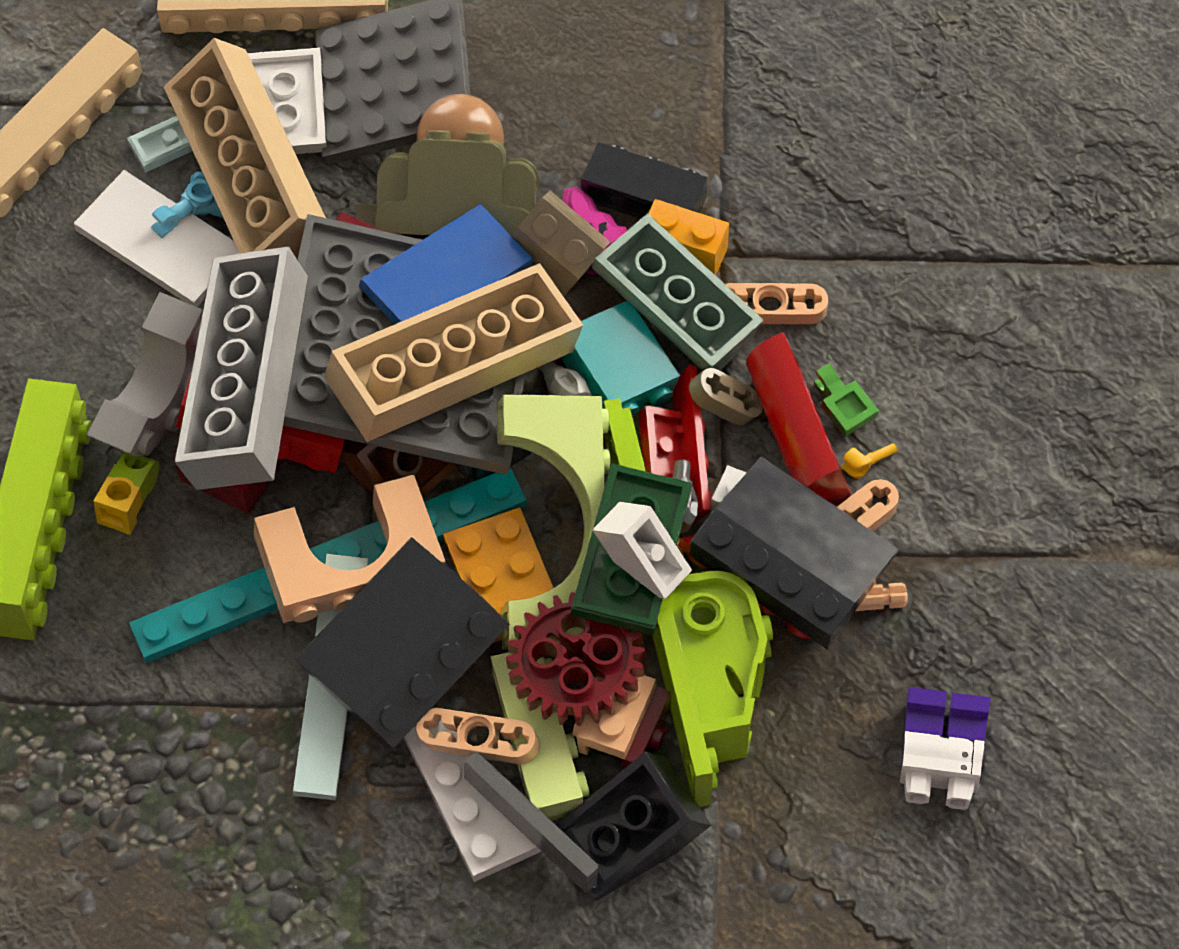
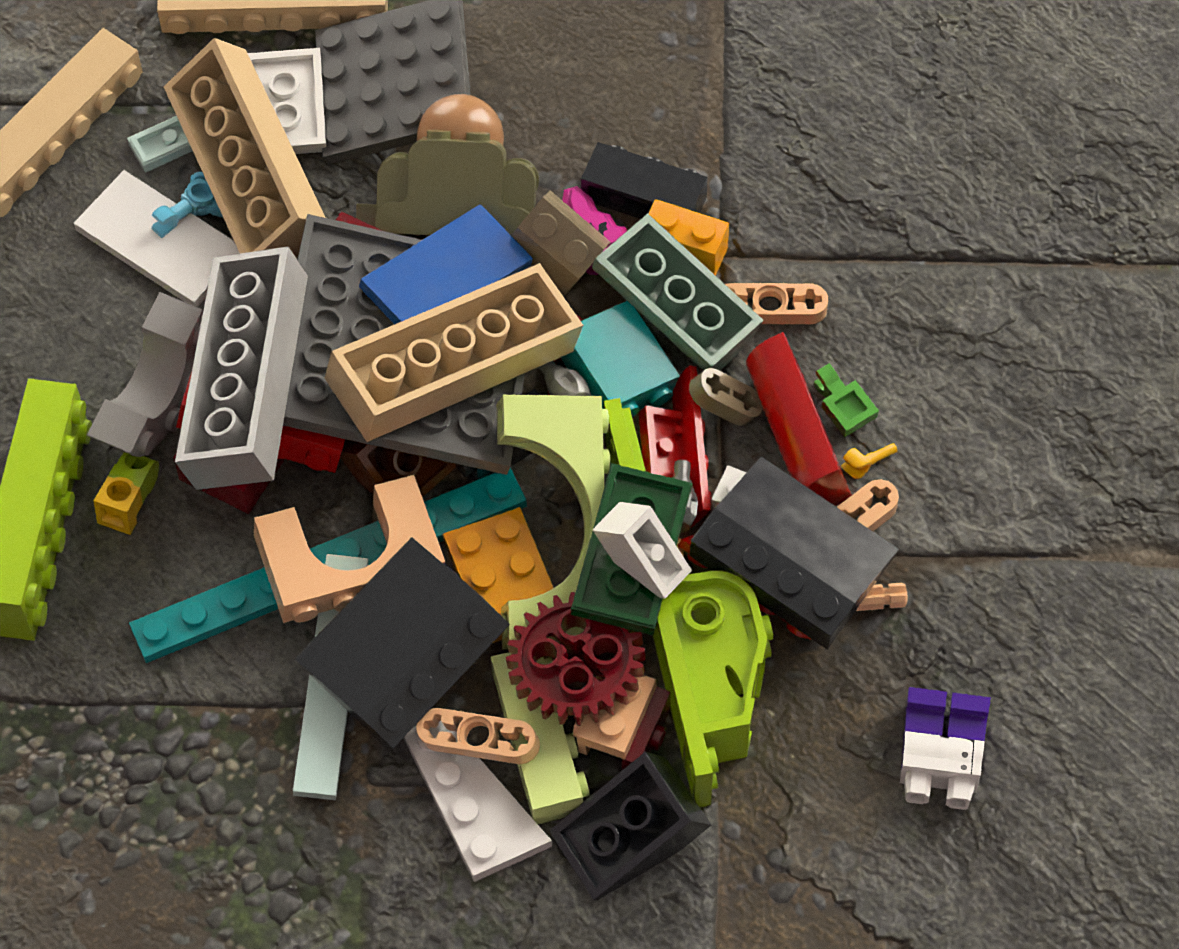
(531, 821): dark grey tile -> none

